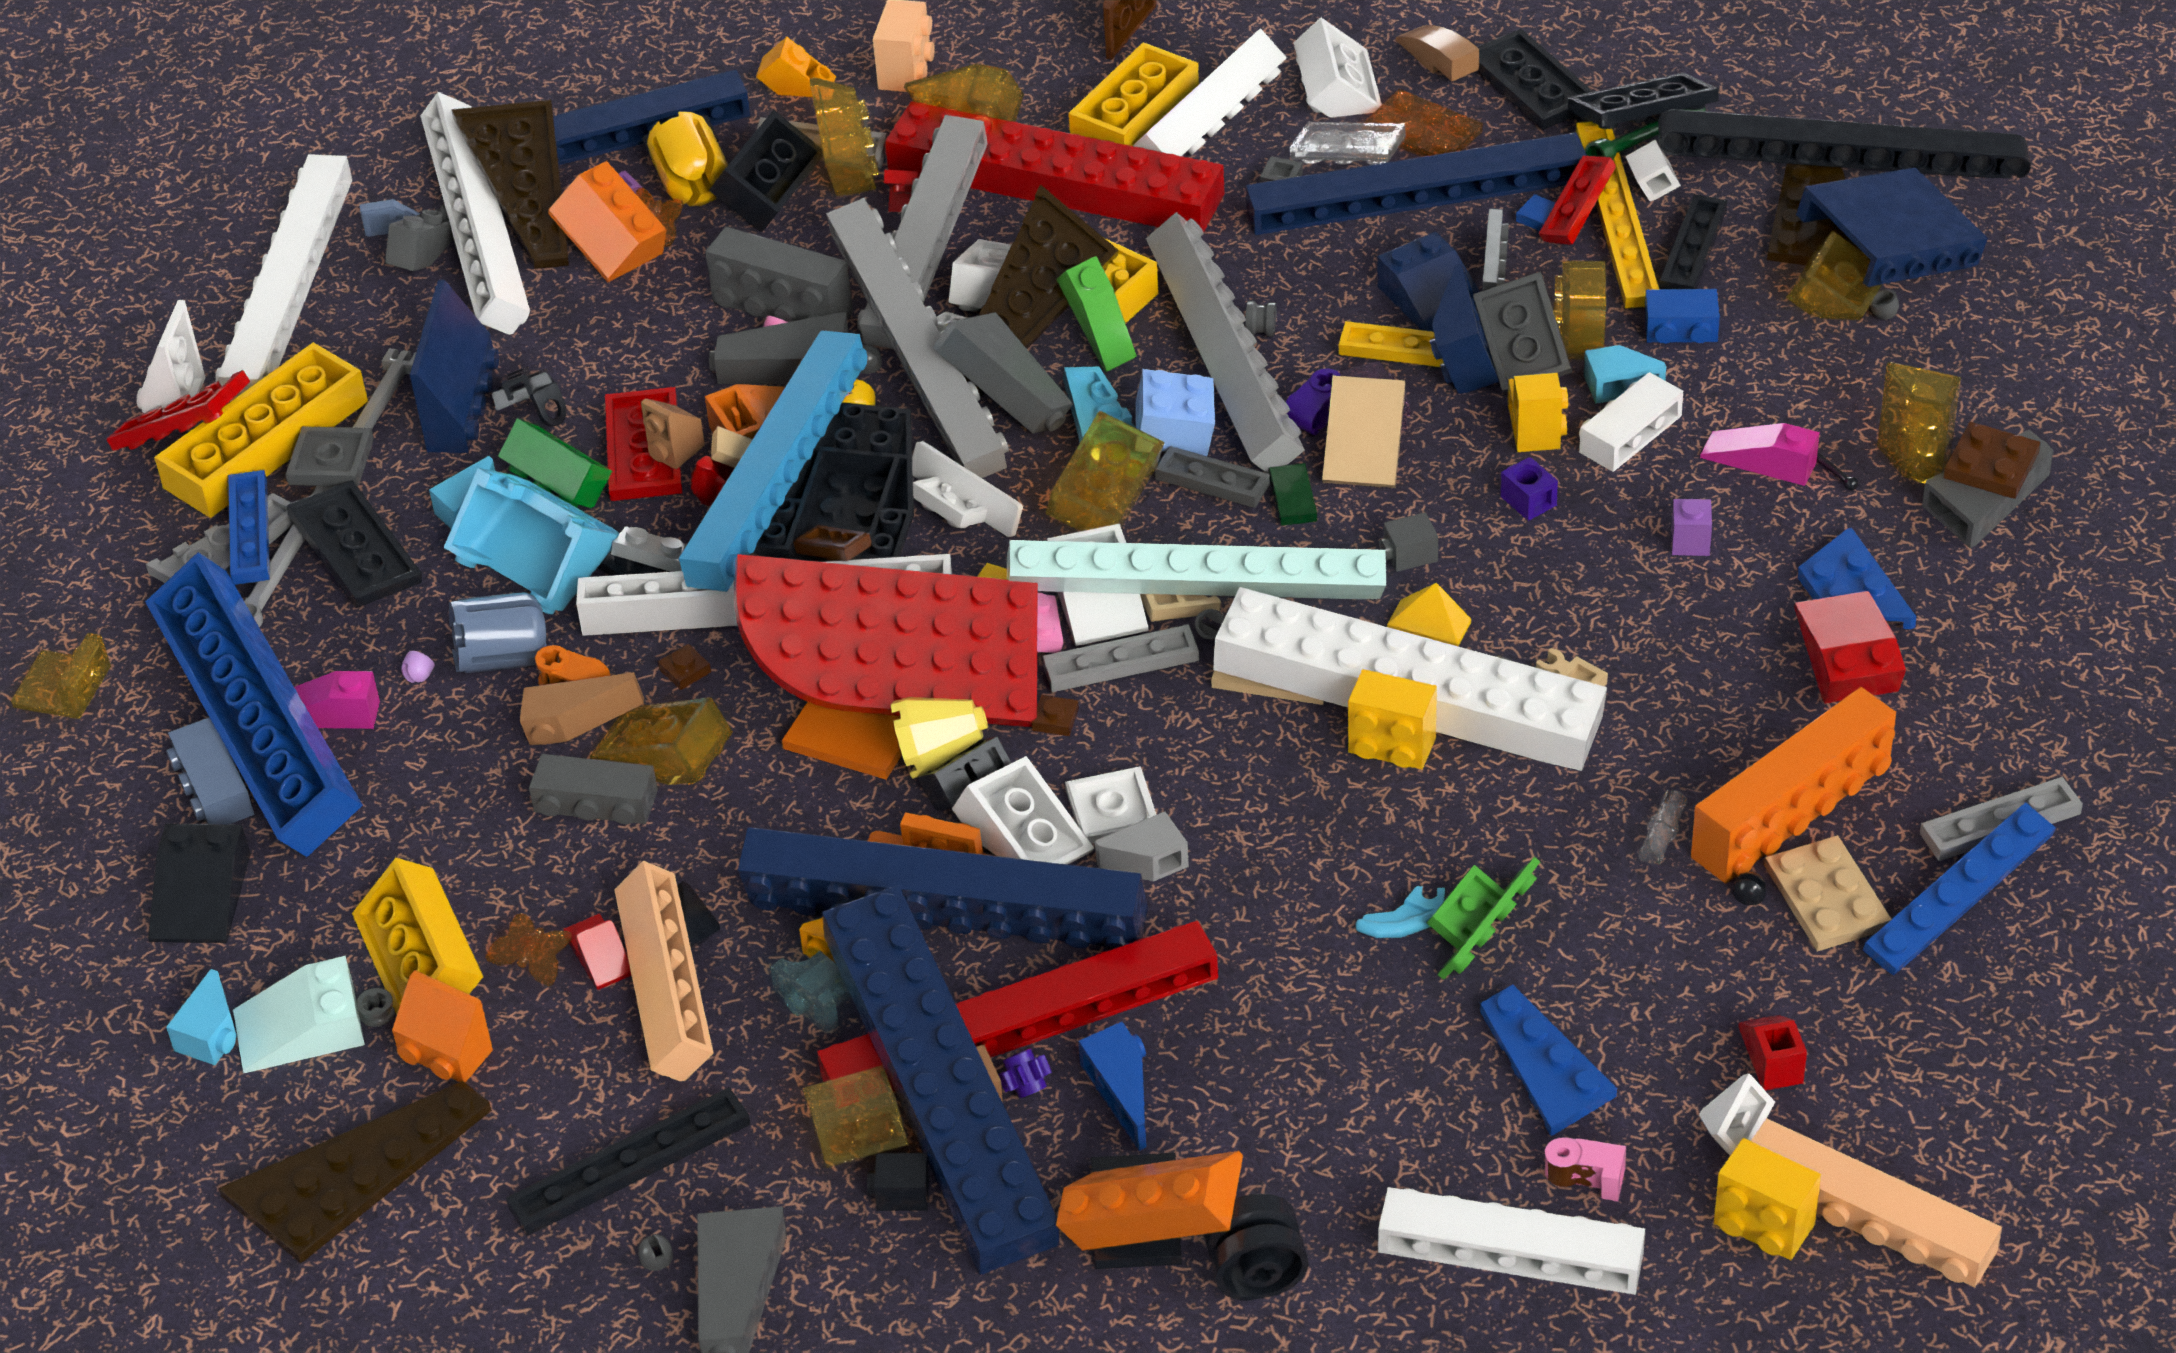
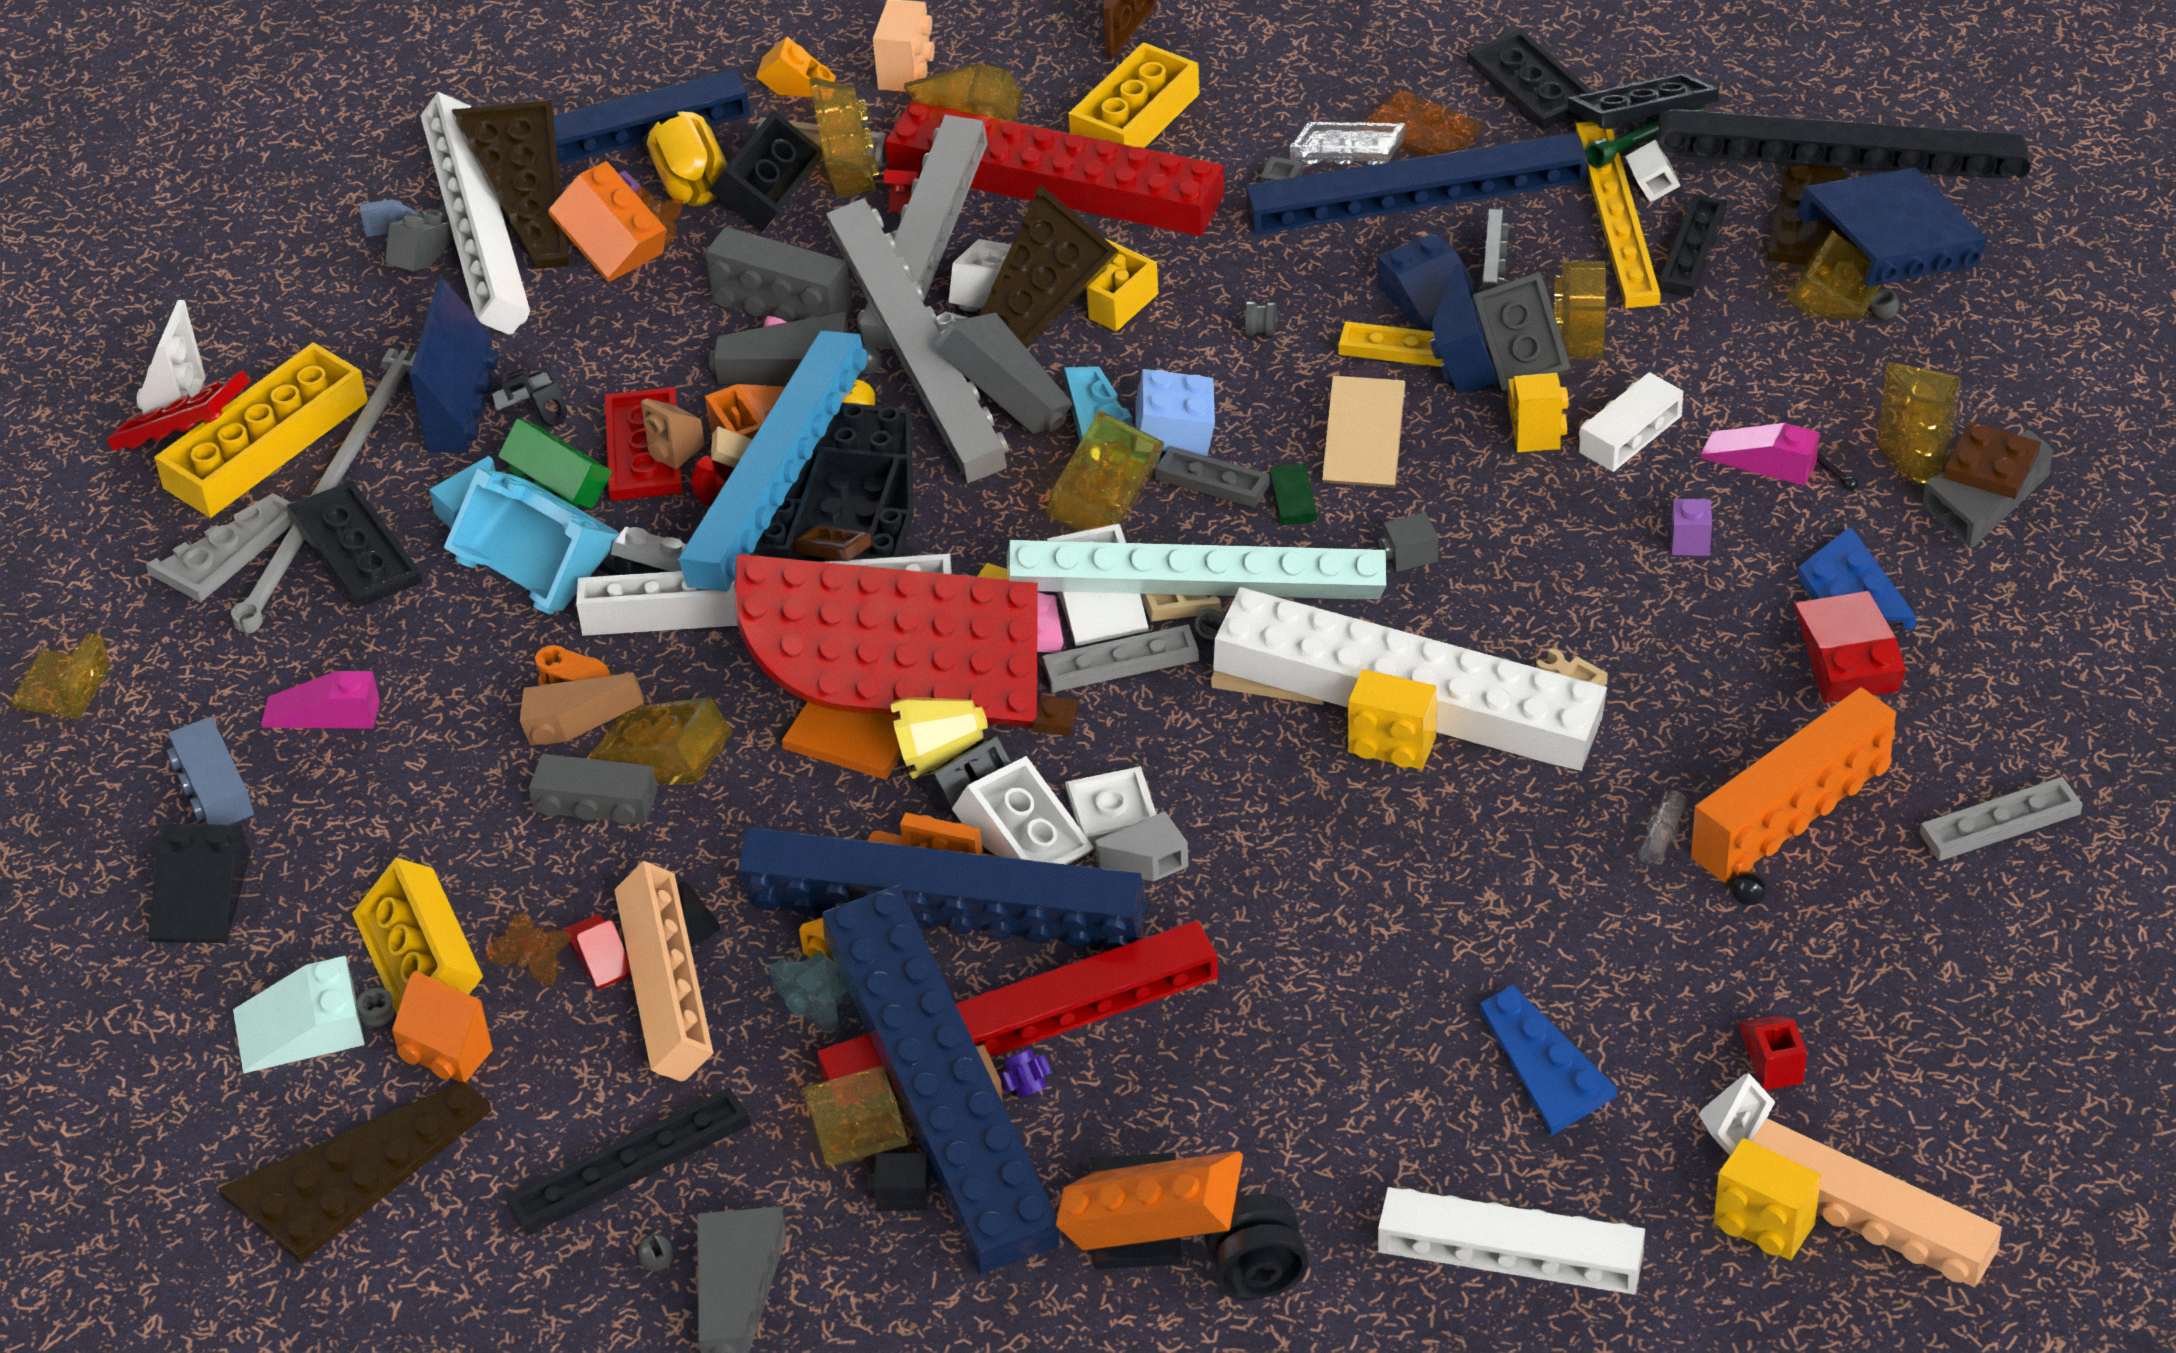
(204, 1023): medium azure slope -> none
(248, 527): blue plate -> none
(253, 705): blue brick -> none
(287, 270): white brick -> none
(329, 456): dark grey plate -> none
(416, 667): lavender hinge -> none
(496, 632): sand blue cylinder -> none
(684, 666): reddish brown plate -> none
(960, 493): white bracket -> none
(1098, 312): bright green slope -> none
(1116, 1070): blue slope -> none
(1216, 97): white brick -> none
(1225, 344): light grey brick -> none
(1311, 402): dark purple piece -> none
(1336, 72): white slope -> none
(1405, 920): medium azure piece -> none
(1431, 615): yellow slope -> none
(1441, 50): medium nougat slope -> none
(1471, 909): bright green bracket -> none
(1529, 488): dark purple brick -> none
(1535, 212): blue tile -> none
(1577, 200): red plate -> none
(1586, 1164): bright pink leg -> none
(1615, 368): medium azure slope -> none
(1681, 315): blue brick -> none
(1827, 893): tan plate -> none
(1959, 889): blue plate -> none

